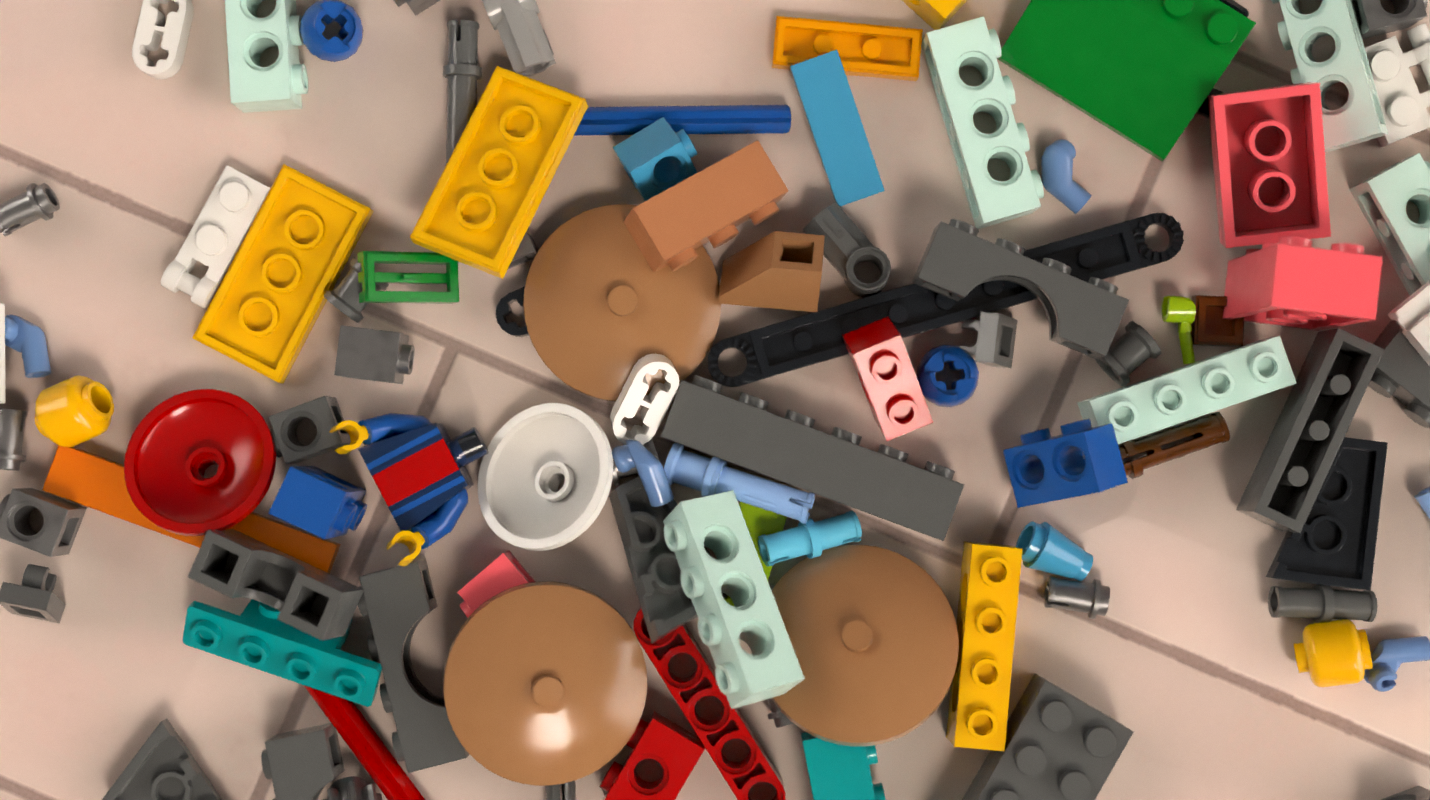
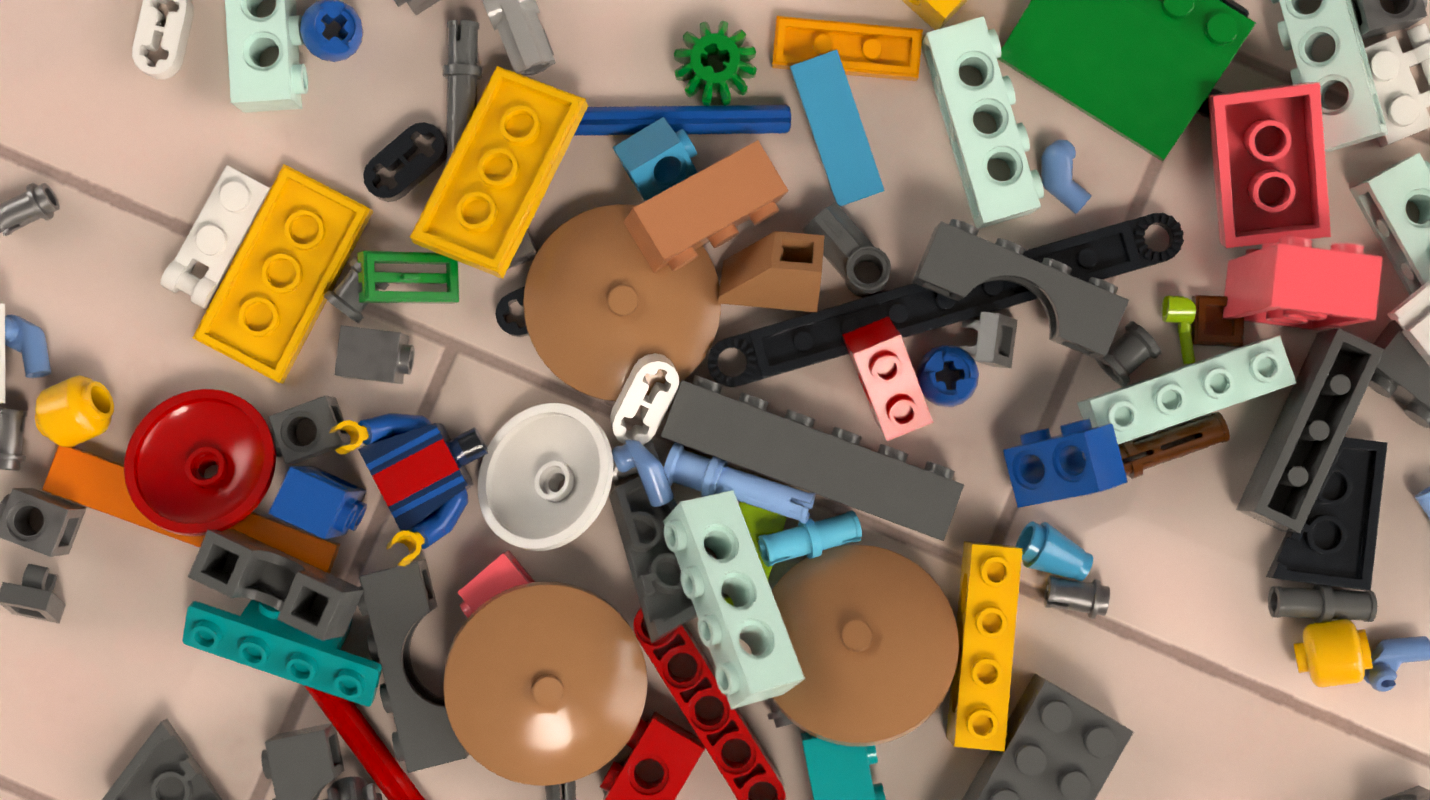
(397, 153): none -> black beam
(725, 50): none -> green gear

